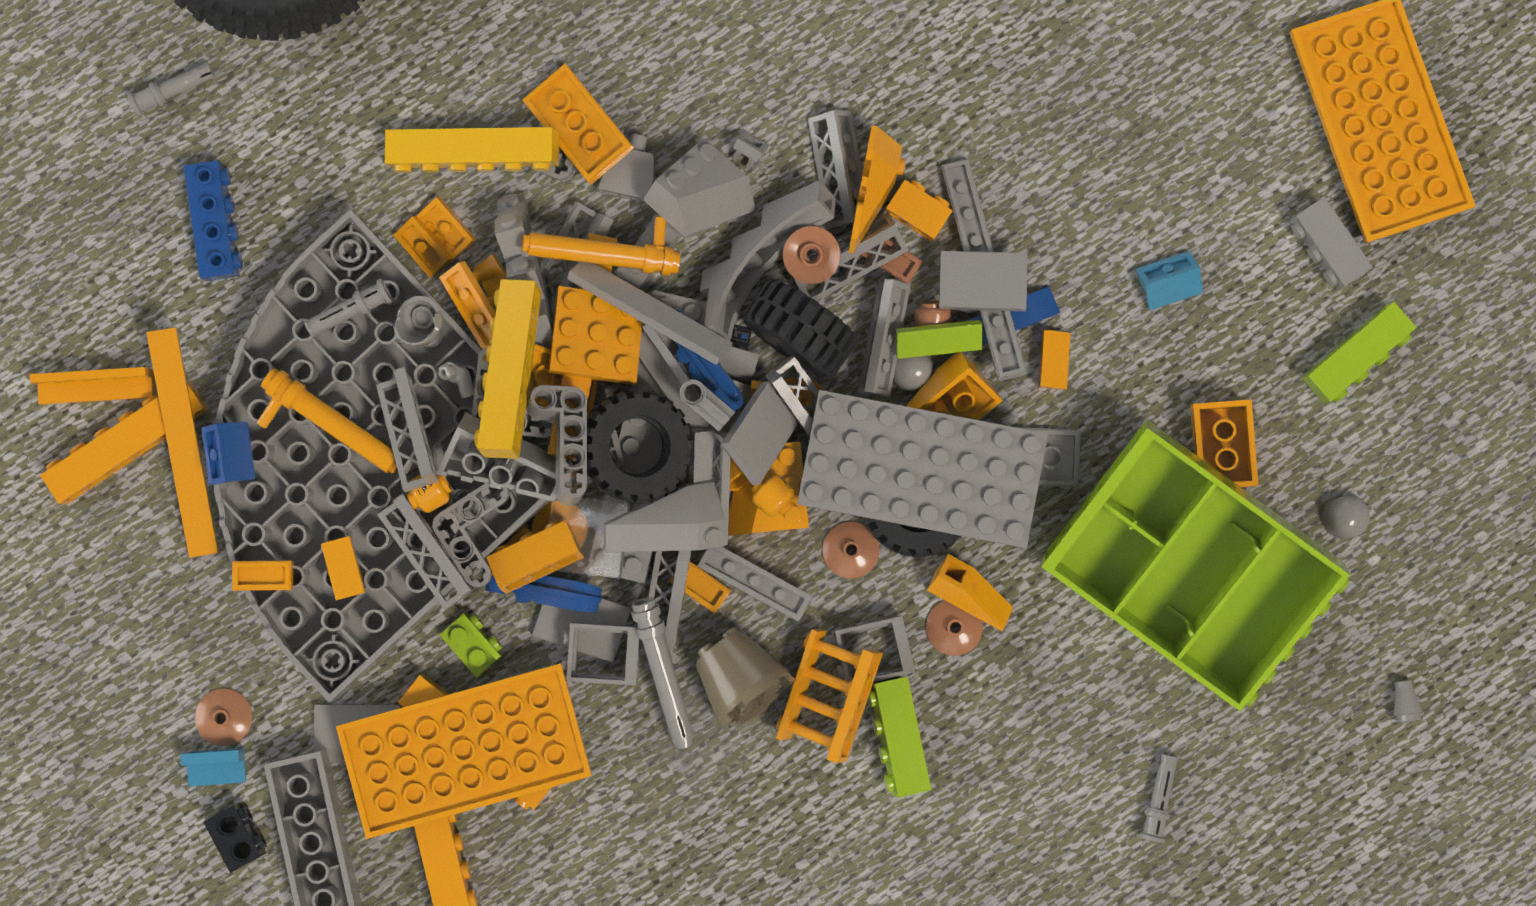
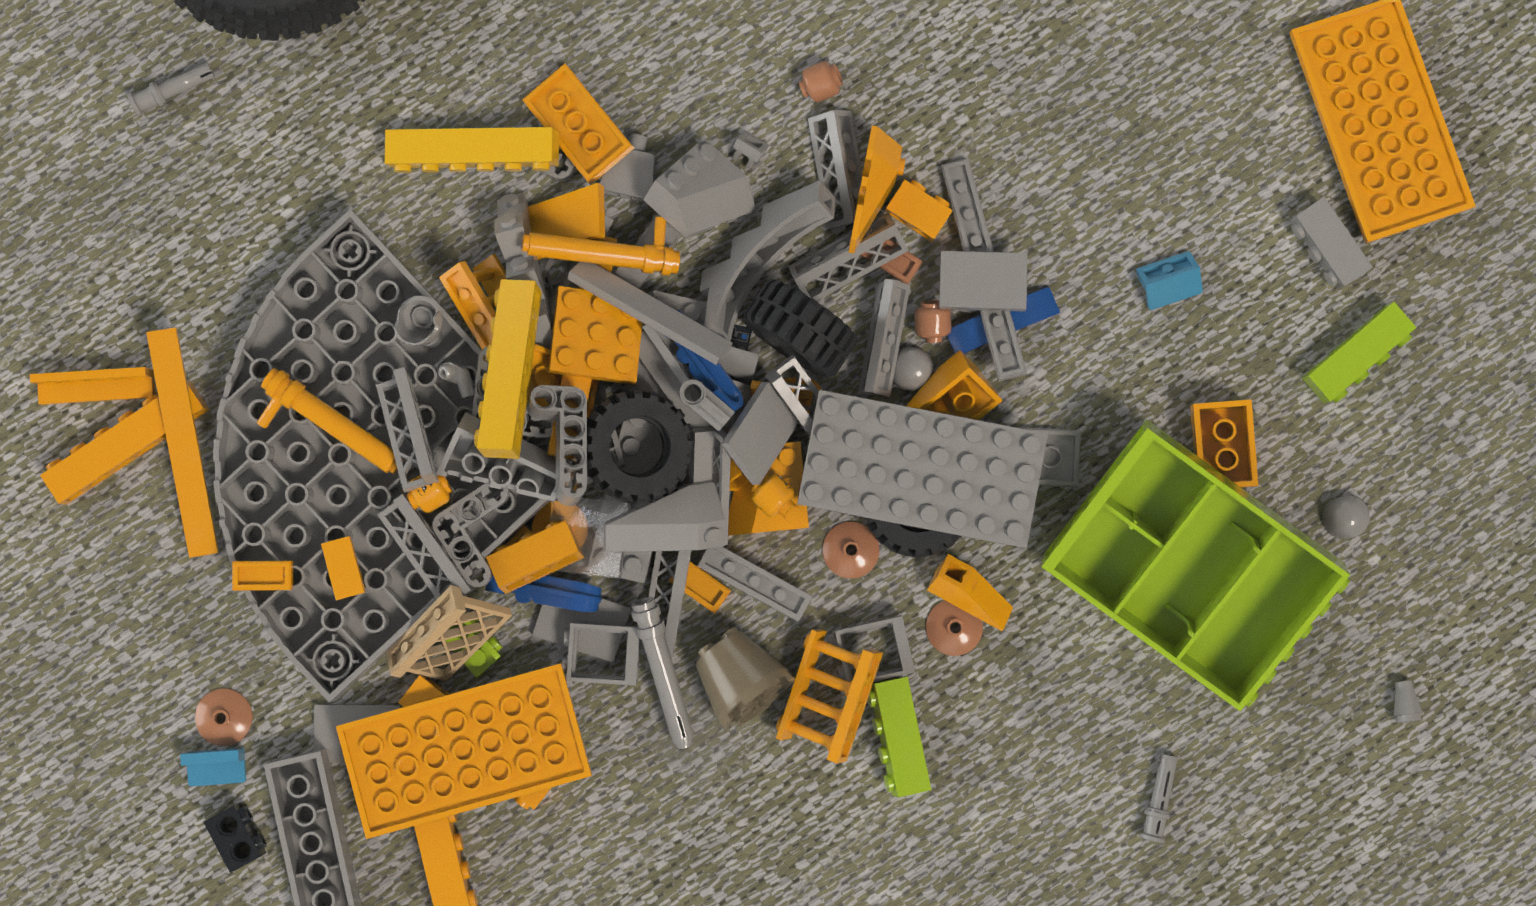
(213, 221): blue brick -> none
(228, 452): blue panel -> none
(361, 302): light grey pin -> none
(433, 628): none -> tan fence
(434, 237): light orange slope -> none
(571, 214): none -> light orange tile
(796, 257): nougat dish -> none
(821, 81): none -> nougat head
(938, 339): lime tile -> none
(1054, 359): light orange slope -> none

